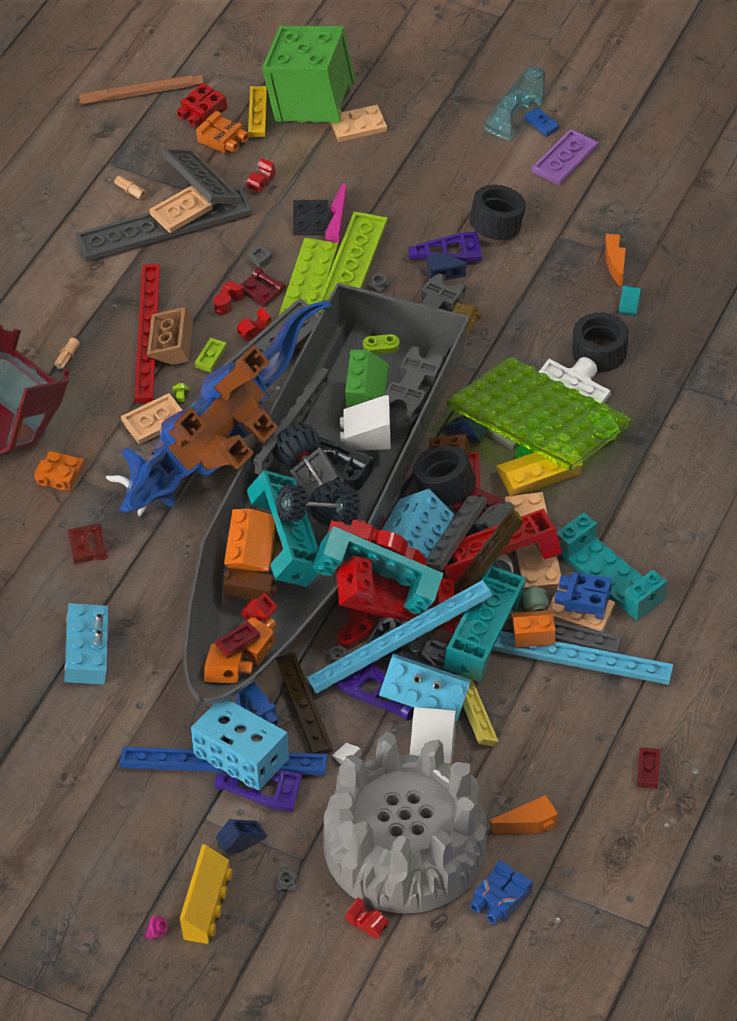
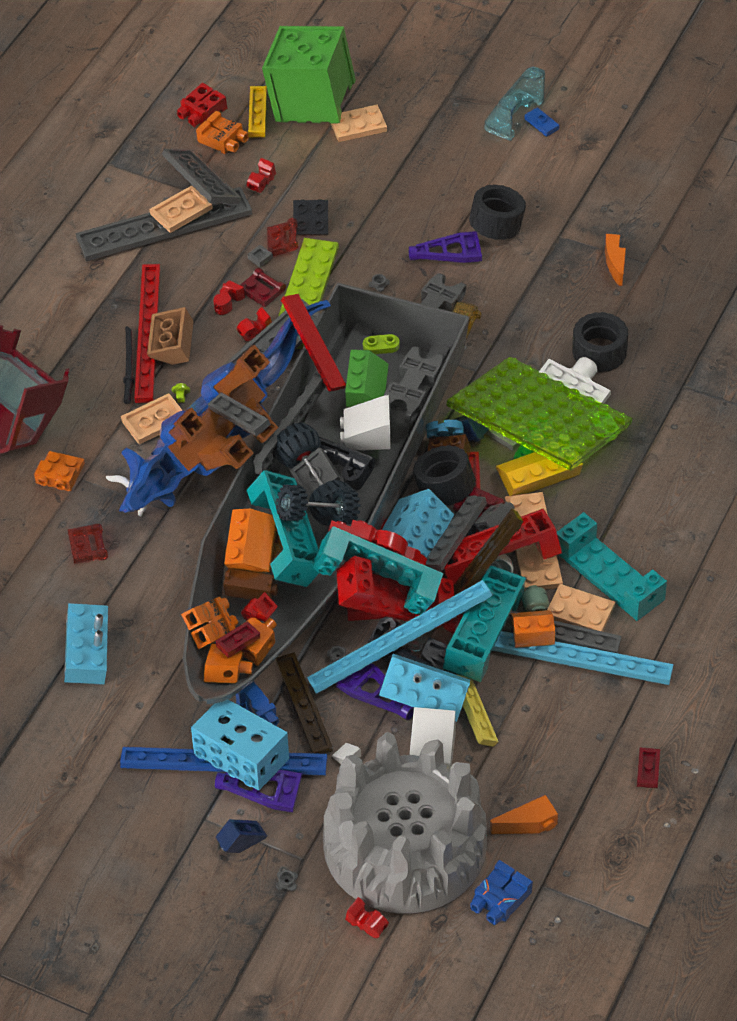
(67, 353): light nougat axle -> none
(128, 380): none -> black sword
(130, 187): light nougat axle -> none
(139, 89): nougat piece -> none
(156, 928): dark pink plate -> none
(205, 896): yellow slope -> none
(210, 355): lime plate -> none
(216, 619): none -> orange hips
(239, 414): none -> dark grey plate
(277, 237): none -> clear red plate
(313, 342): none -> red tile
(338, 206): dark pink slope -> none
(353, 632): red plate -> none
(355, 252): lime plate -> none
(446, 265): dark blue slope -> none
(448, 428): none -> dark azure plate
(565, 157): medium lavender tile -> none
(584, 594): blue hips -> none
(630, 300): teal slope -> none

